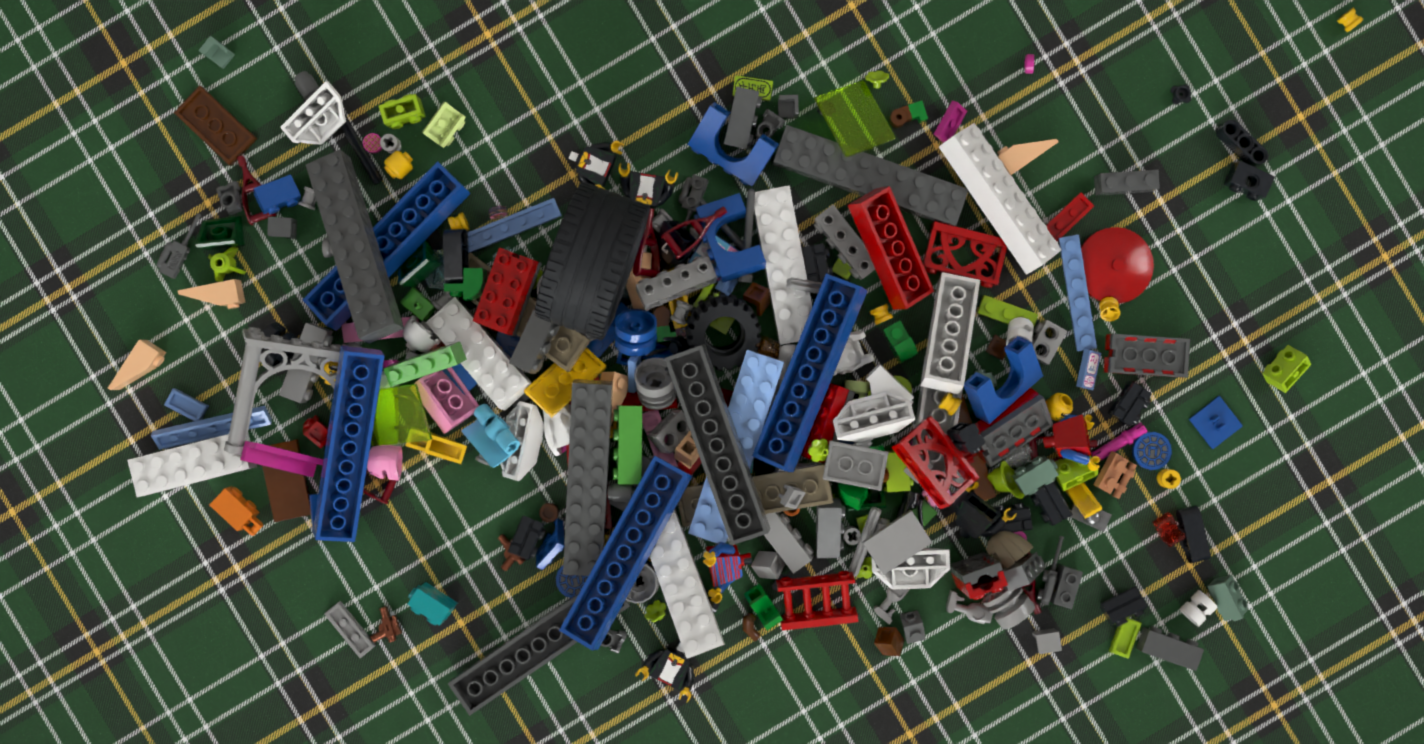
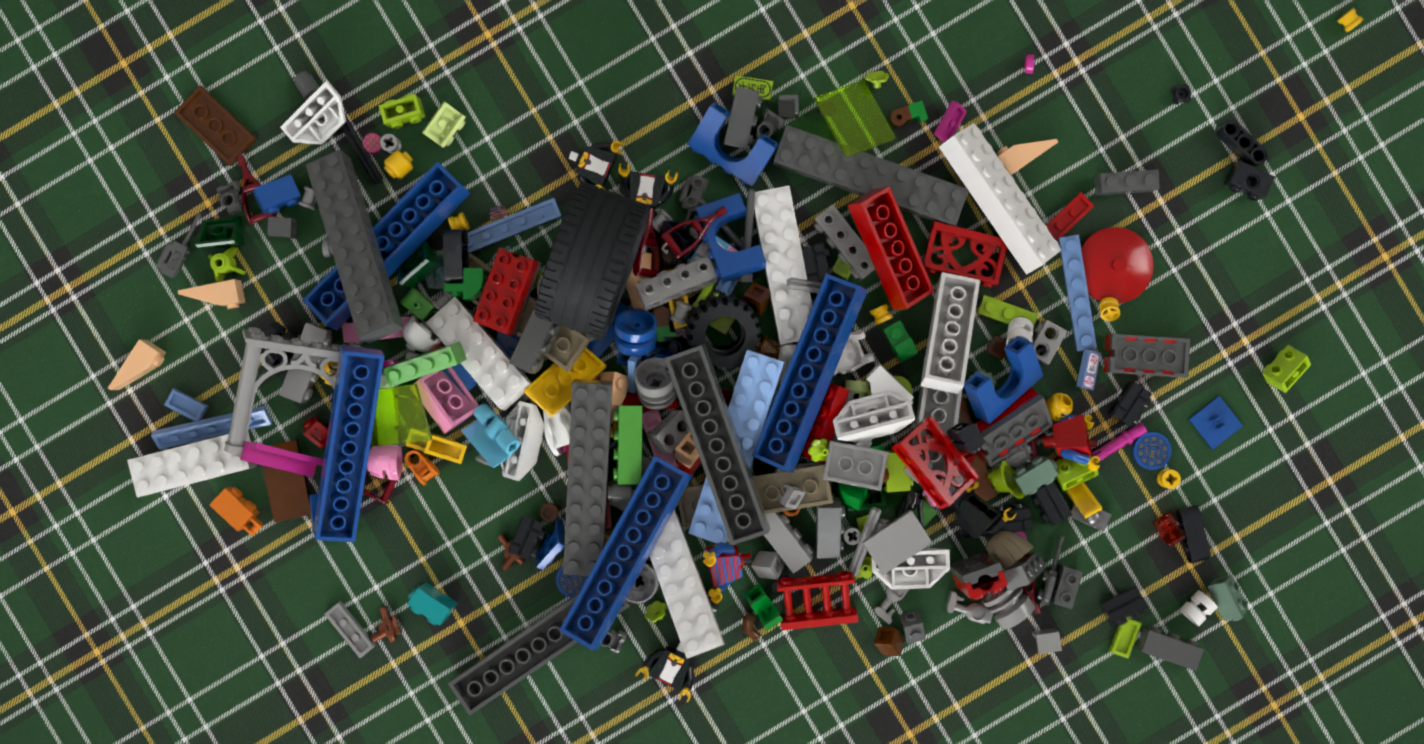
(216, 52): sand green panel -> none
(422, 467): none -> orange piece
(949, 403): yellow wheel -> none
(1111, 472): nougat plate -> none

